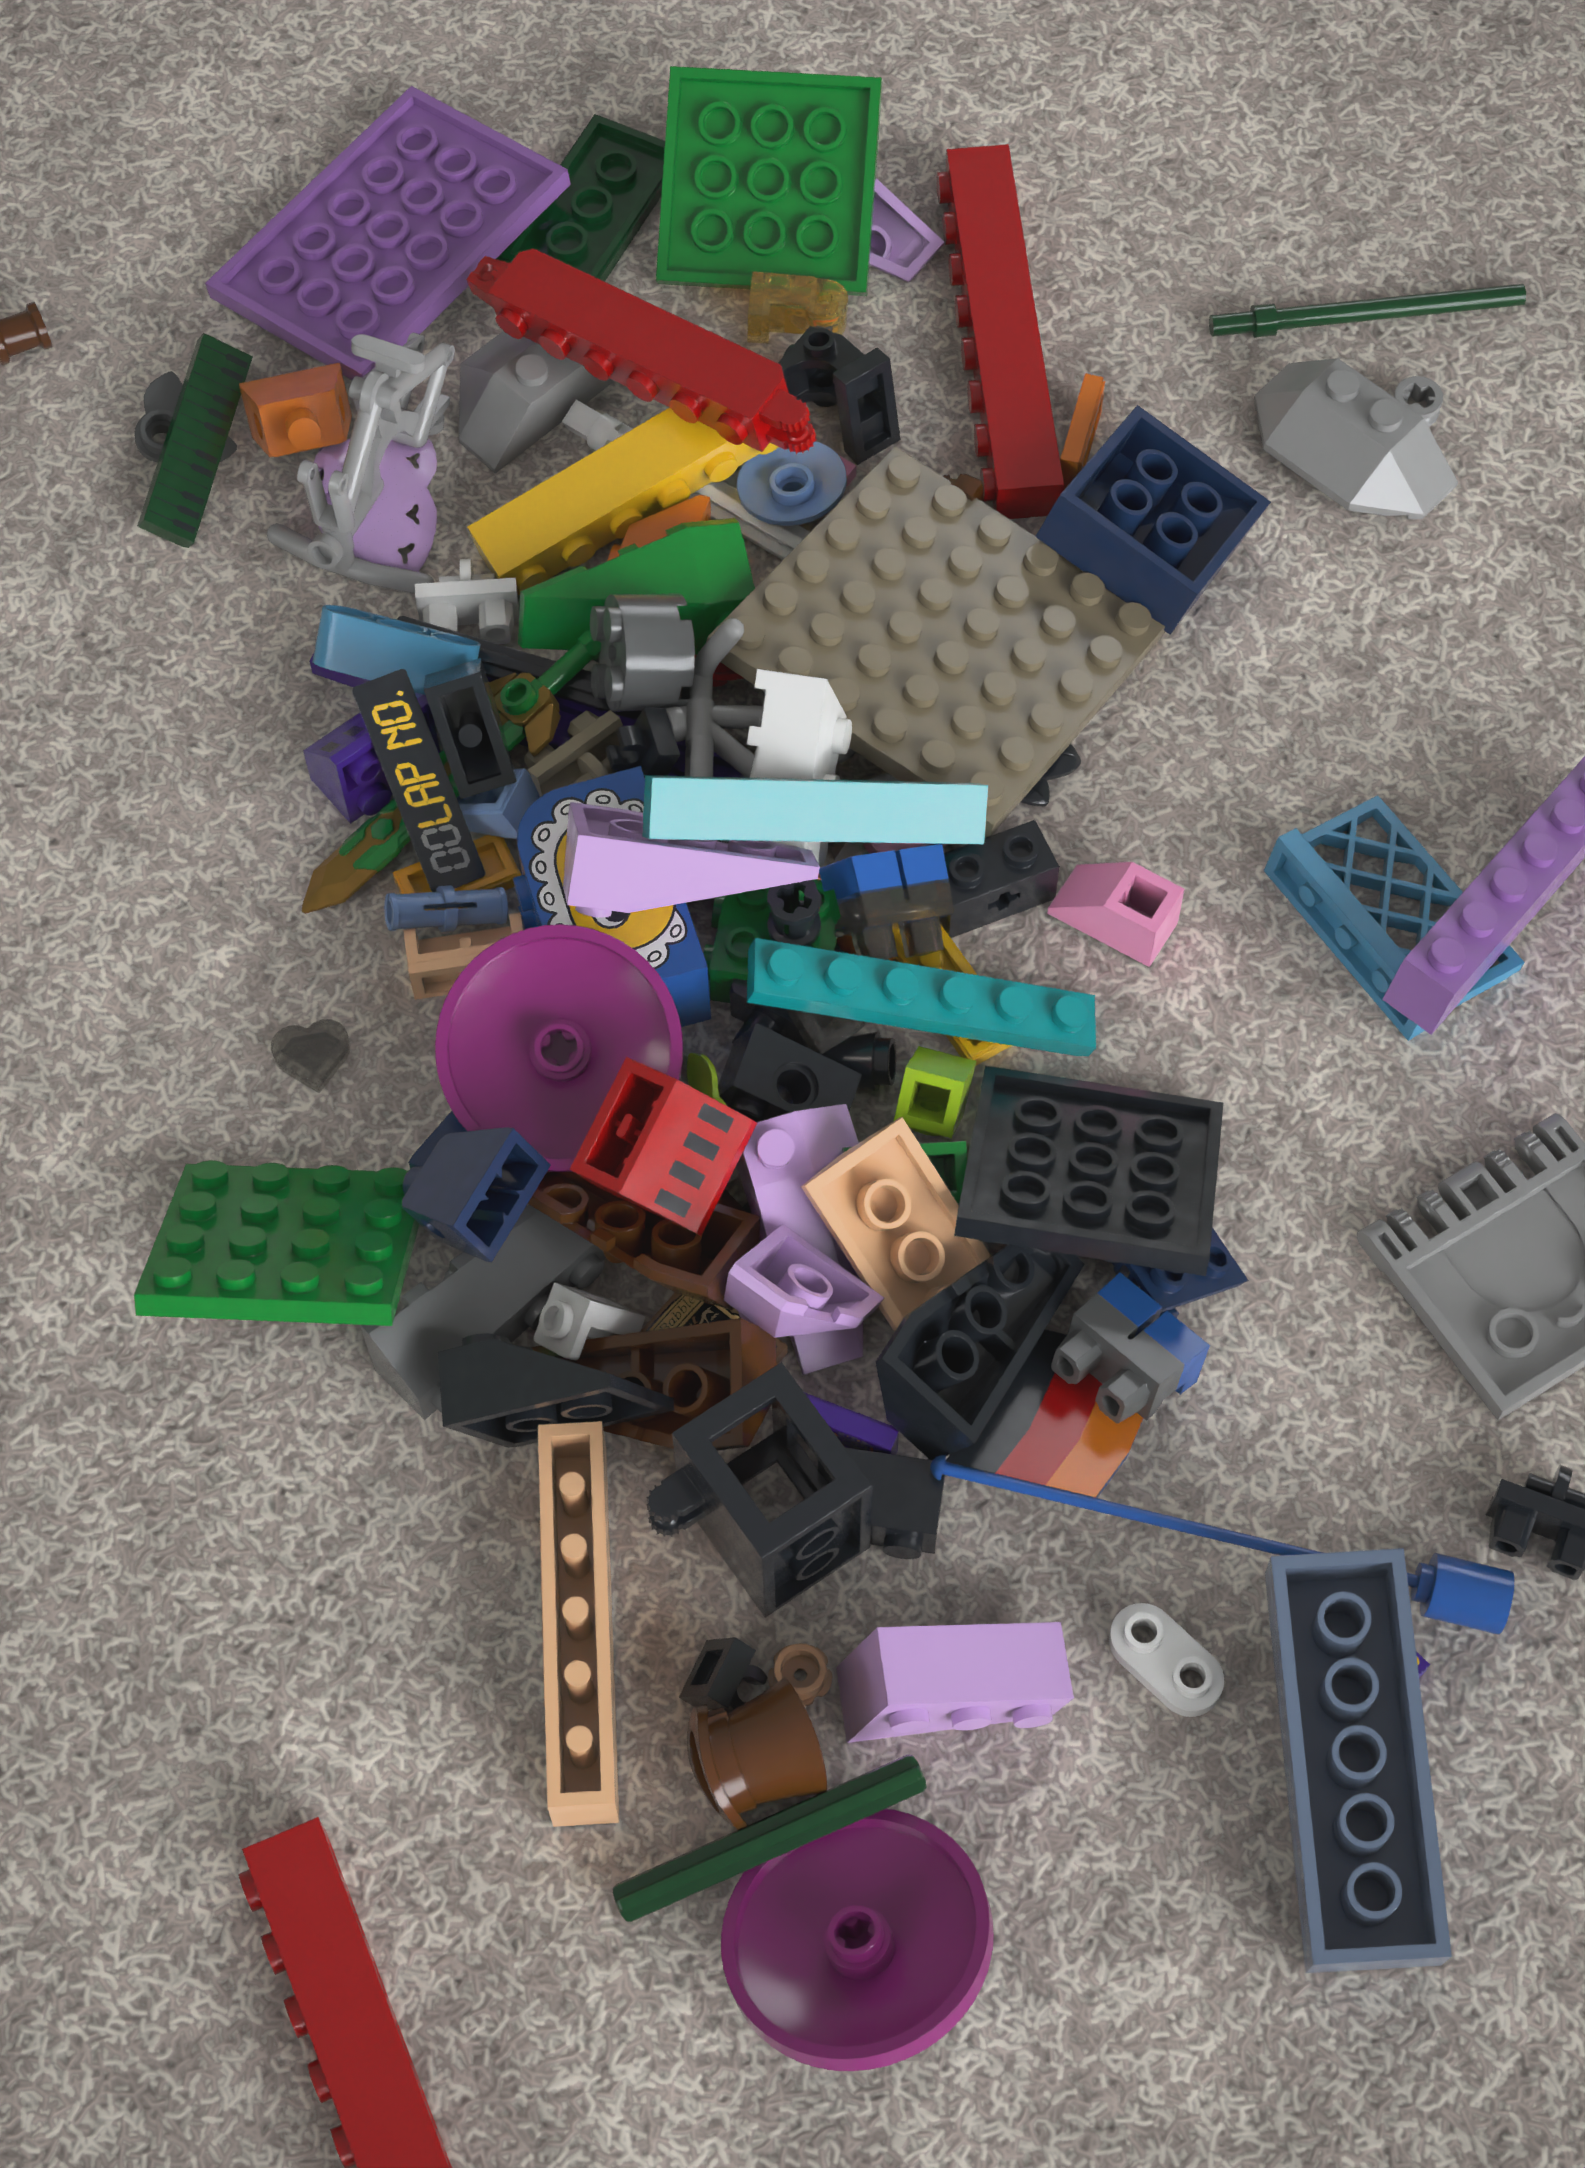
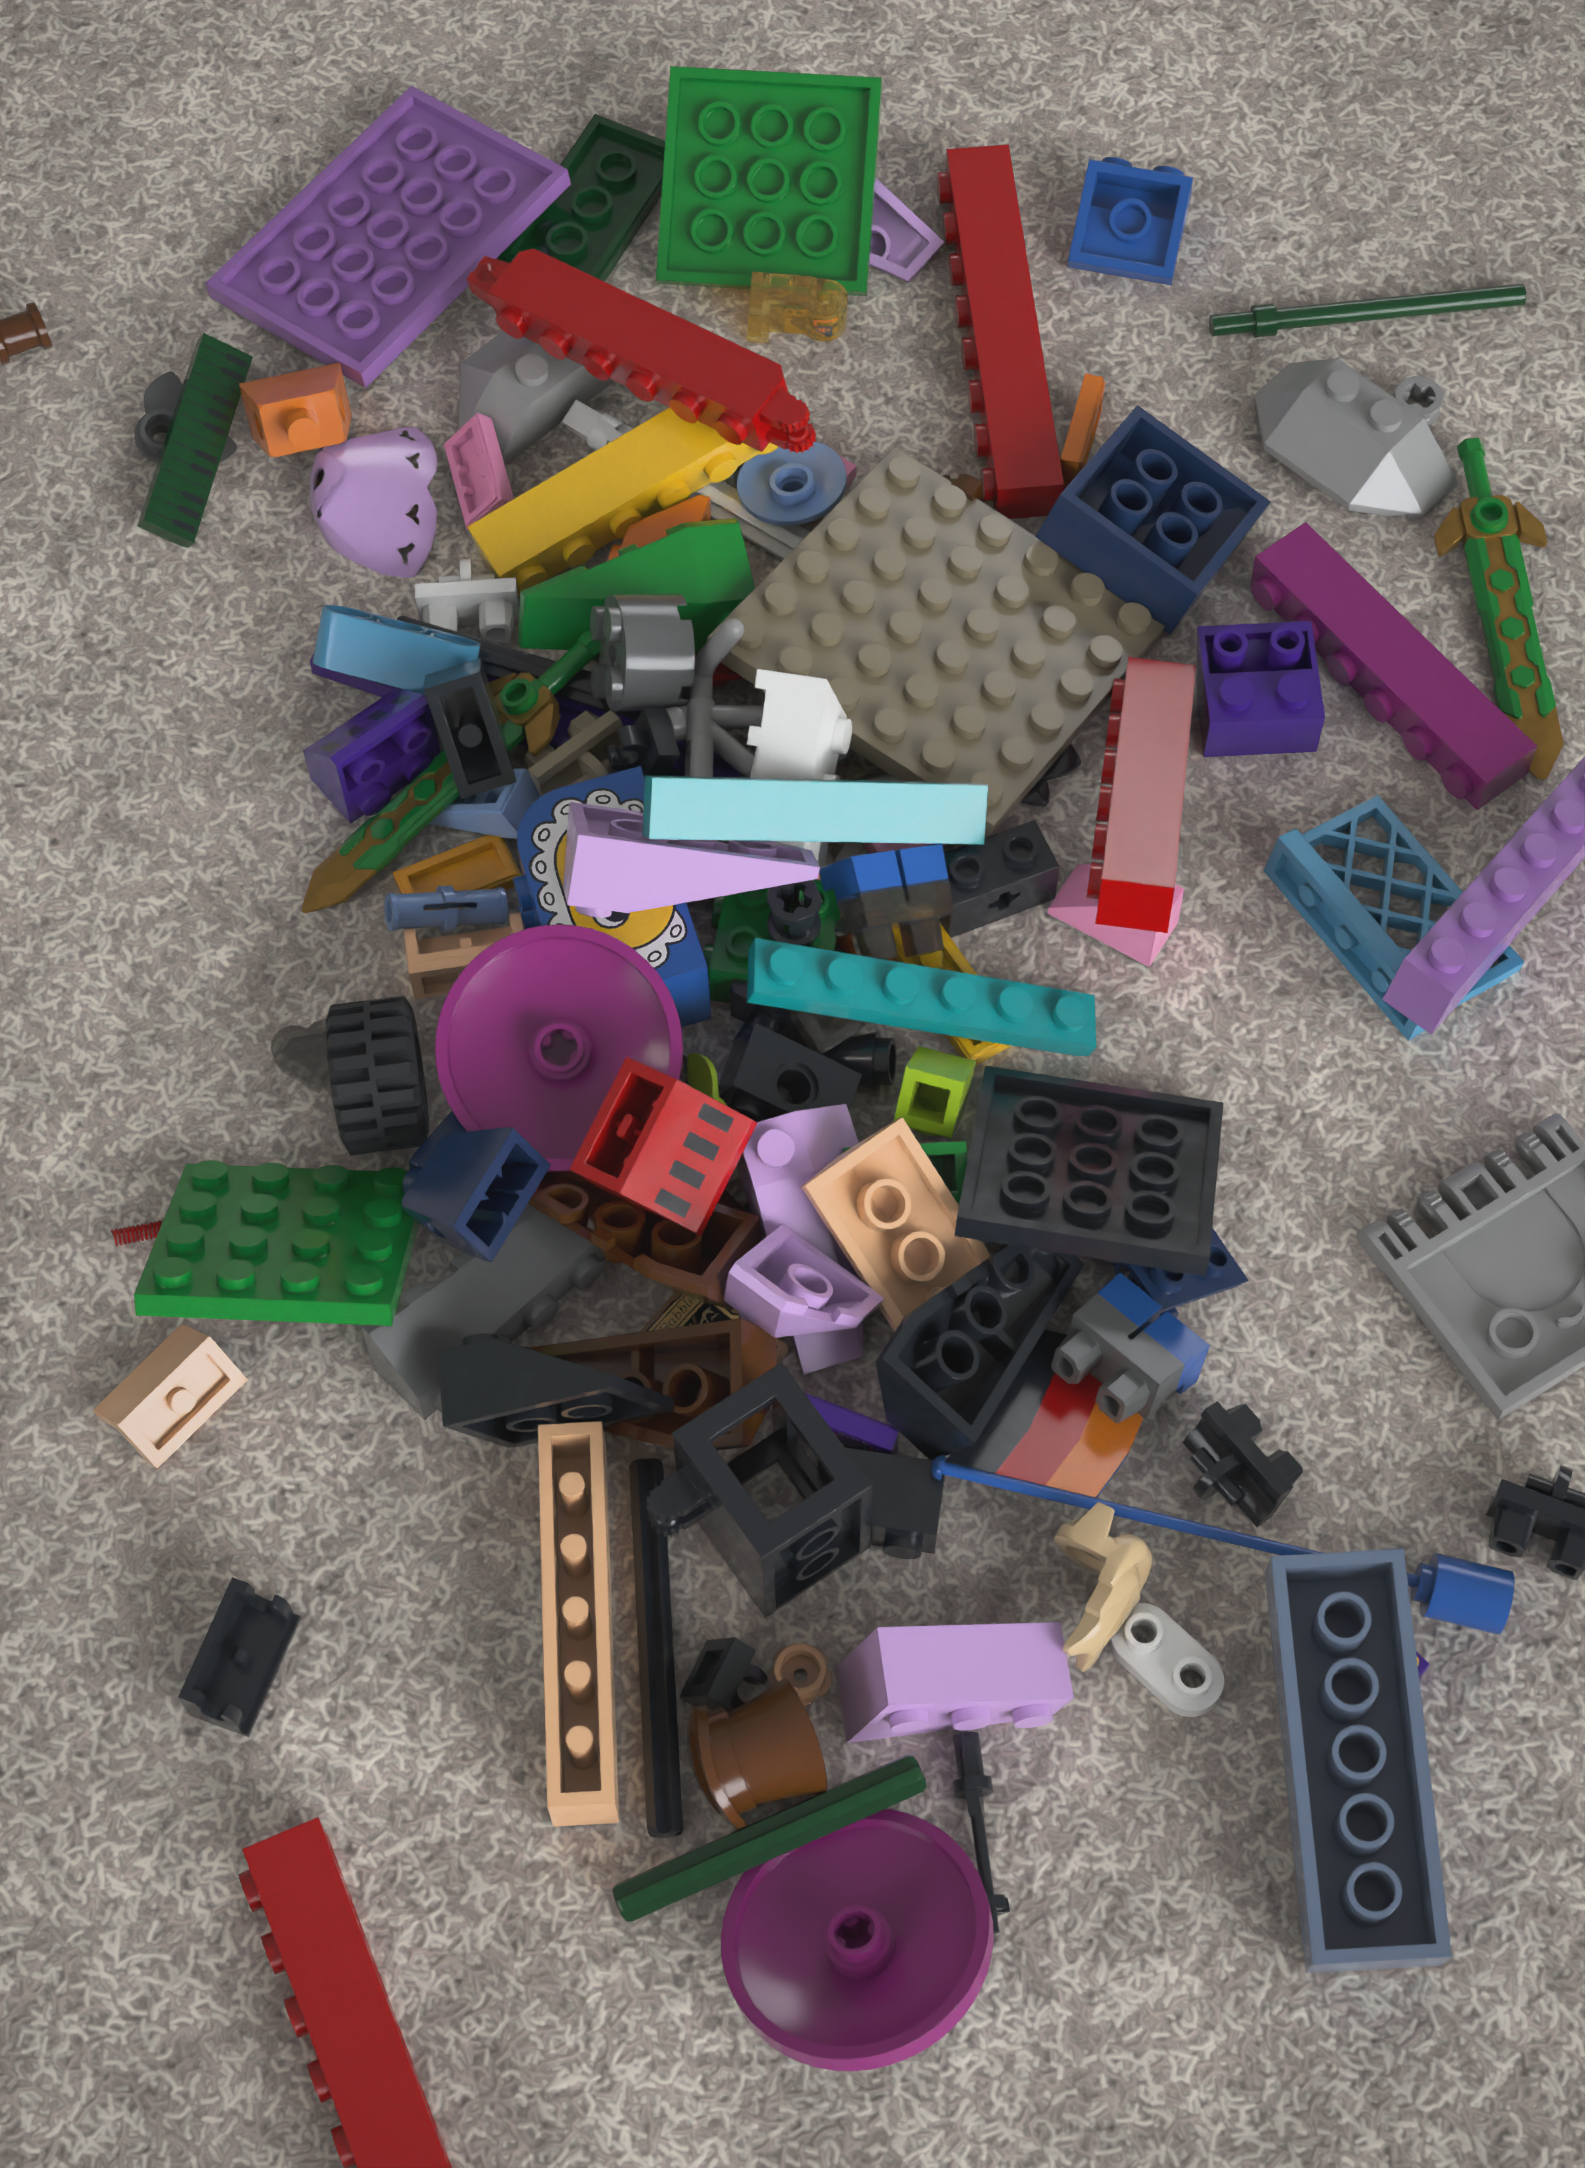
(138, 1228): none -> red leg
(171, 1394): none -> light nougat panel
(239, 1658): none -> black hinge
(376, 1075): none -> black tyre
(381, 417): light grey piece -> none
(418, 780): black sticker -> none
(478, 469): none -> bright pink plate
(575, 1314): white bracket -> none
(655, 1658): none -> black axle
(835, 372): black tile -> none
(973, 1786): none -> black piece
(1122, 1571): none -> tan hair
(1130, 220): none -> blue plate
(1145, 797): none -> brick
(1236, 1466): none -> black hips
(1258, 689): none -> dark purple slope
(1393, 667): none -> magenta brick
(1503, 599): none -> sword

